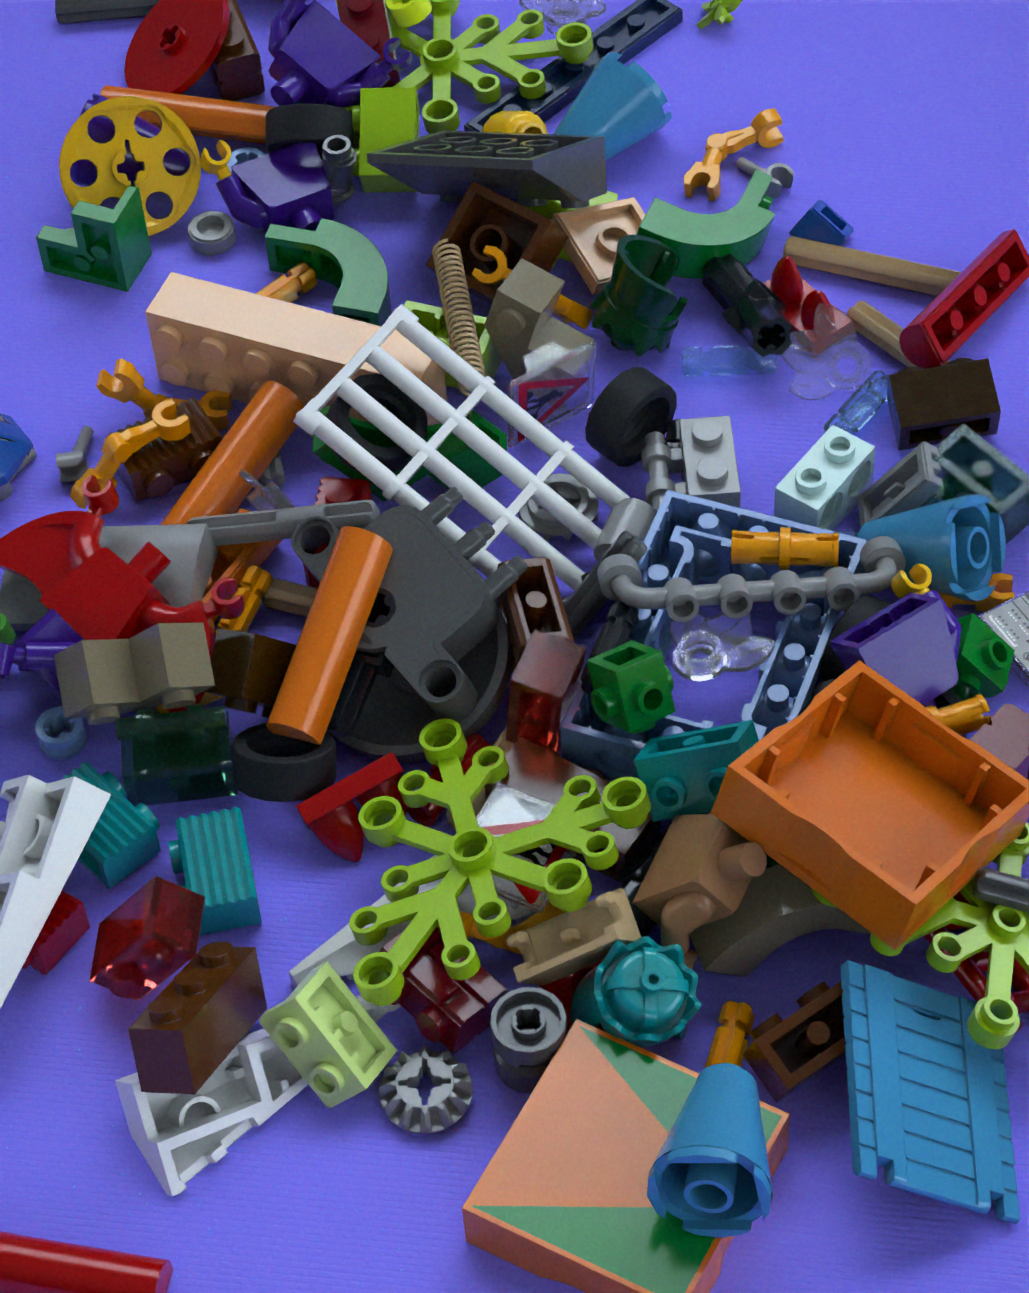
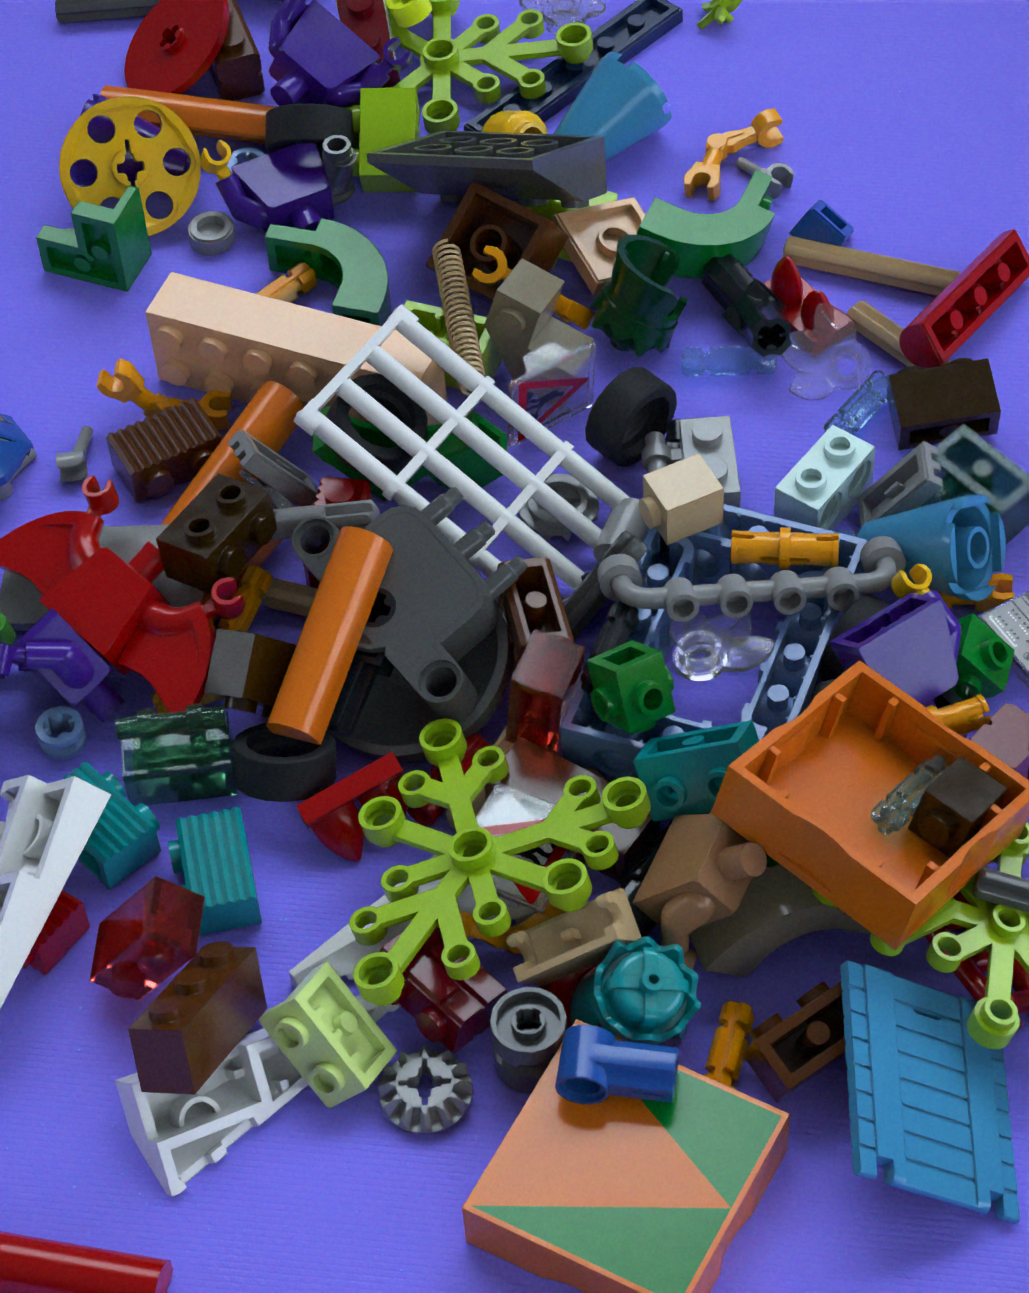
(120, 446): light orange piece -> none
(127, 675): dark tan brick -> none
(217, 533): none -> dark brown brick
(273, 469): none -> light grey tile
(599, 1066): none -> blue piece
(682, 499): none -> tan brick
(715, 1157): dark azure cone -> none
(904, 798): none -> clear light blue axle
(955, 806): none -> dark brown brick

